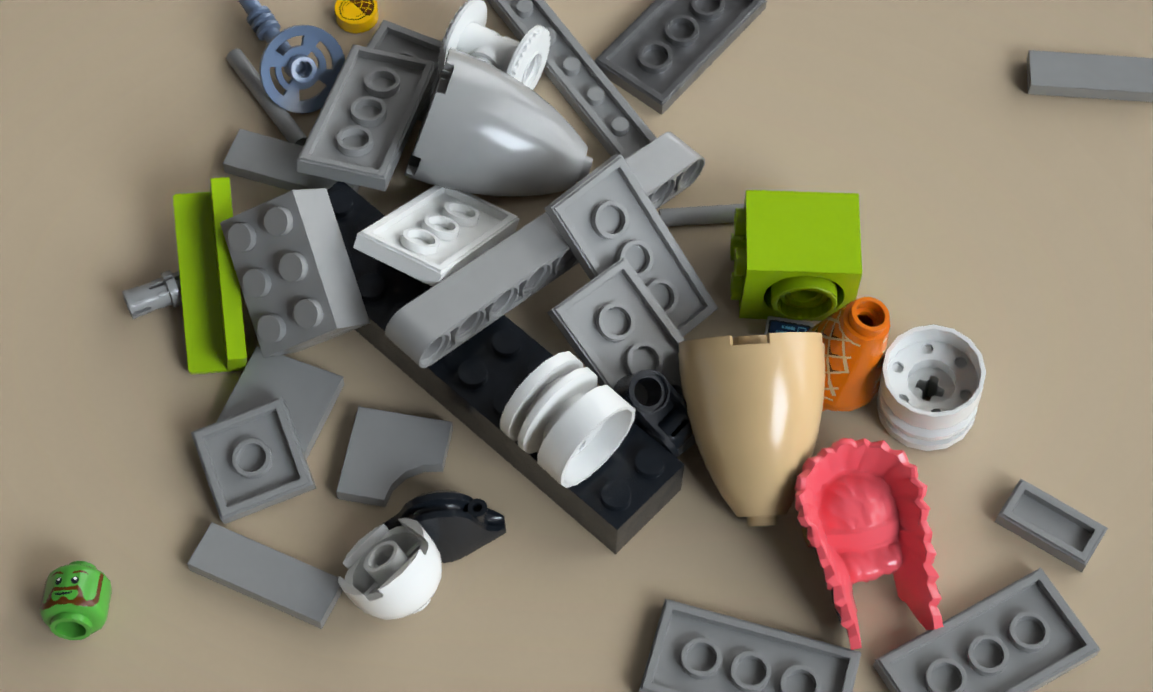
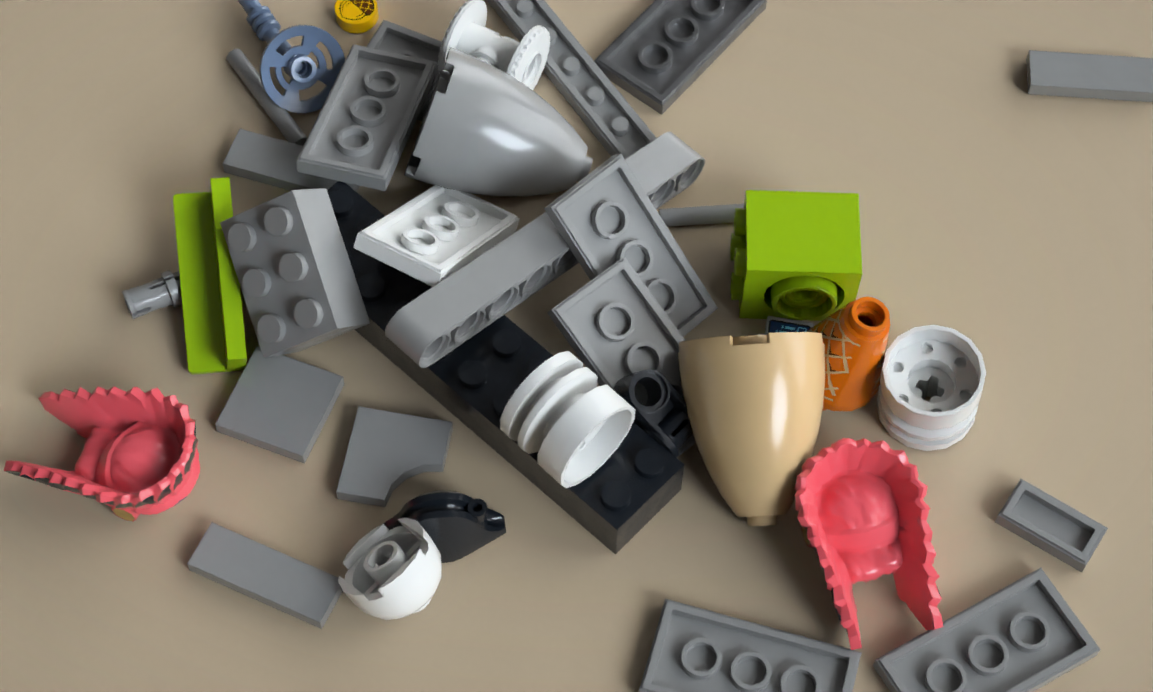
(76, 600): bright green head -> none
(135, 453): none -> coral piece
(253, 460): light grey tile -> none

